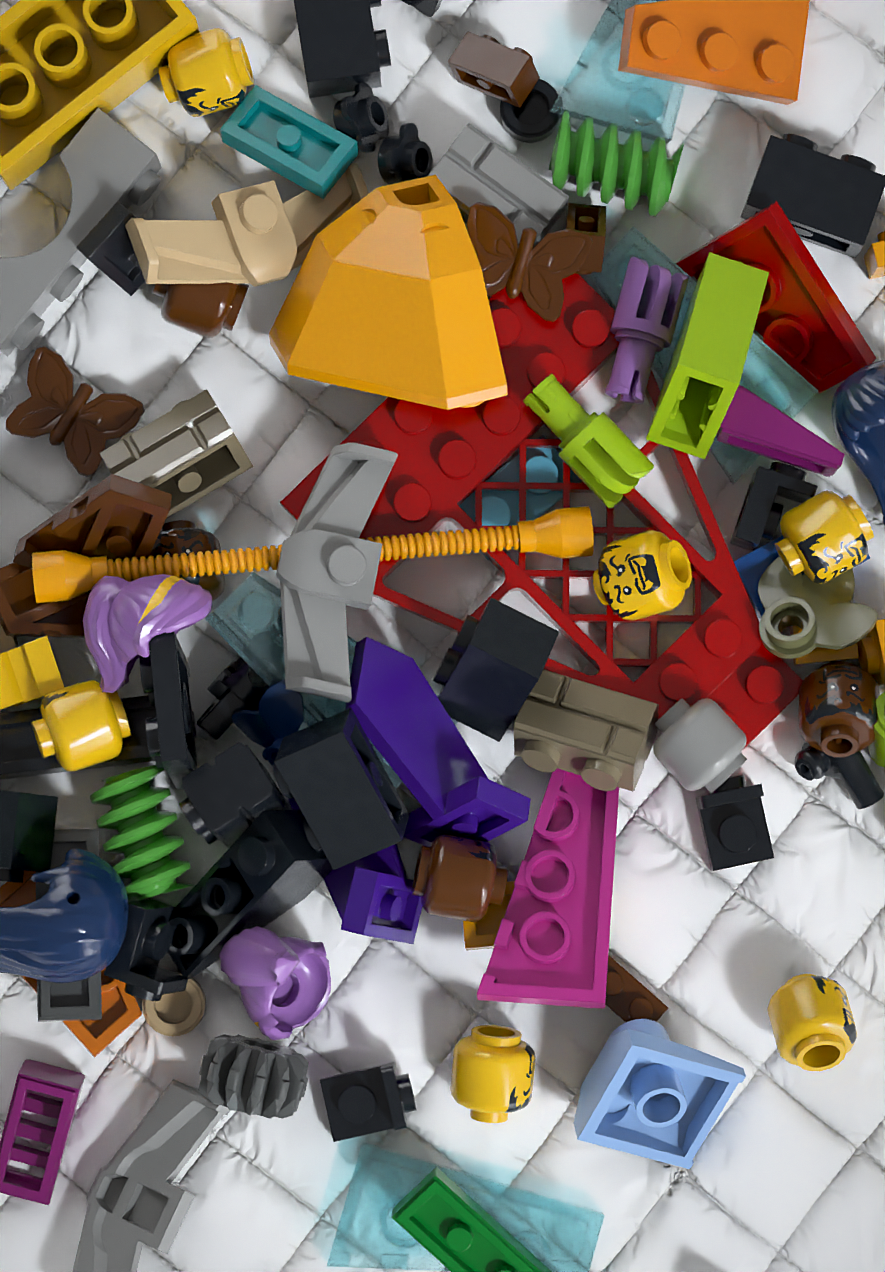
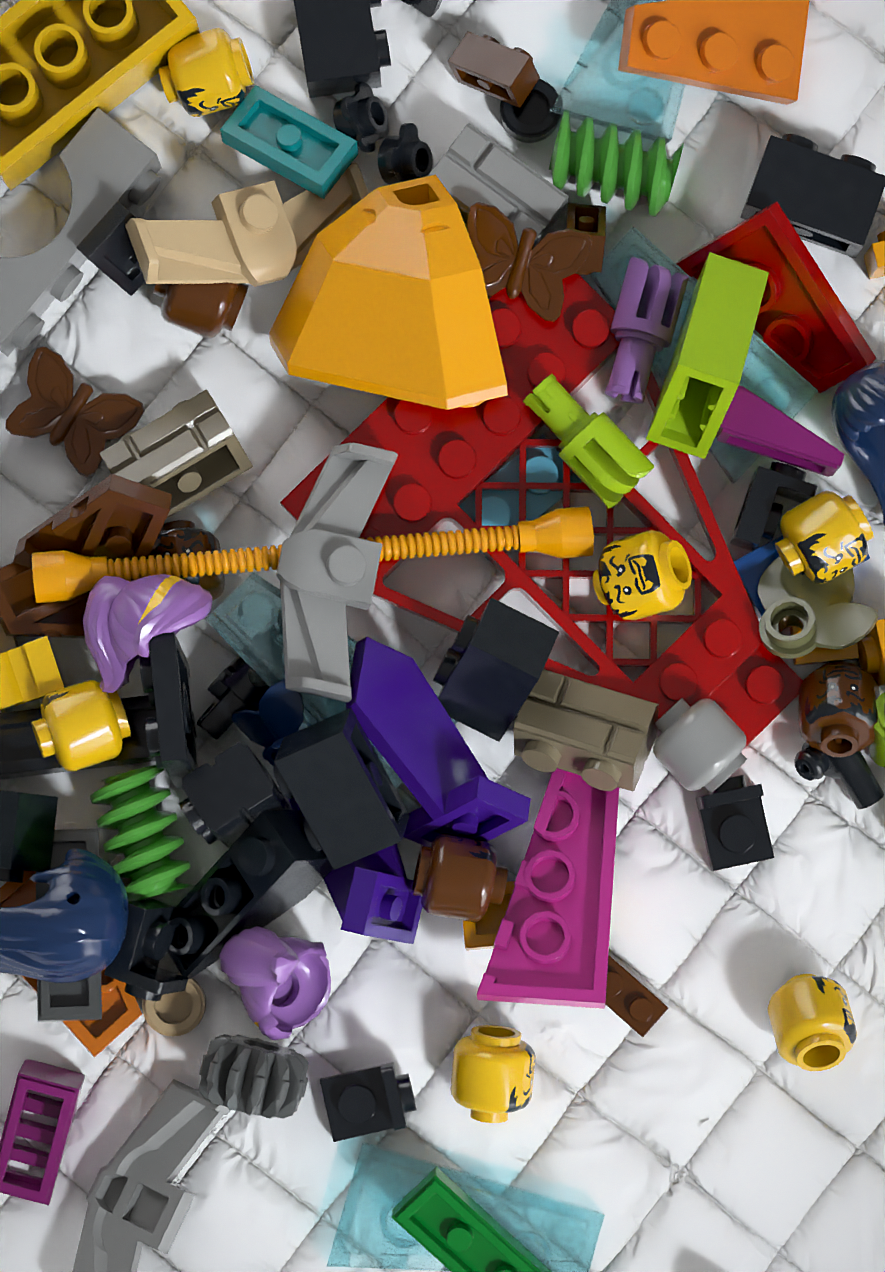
(653, 1095): light blue slope -> none

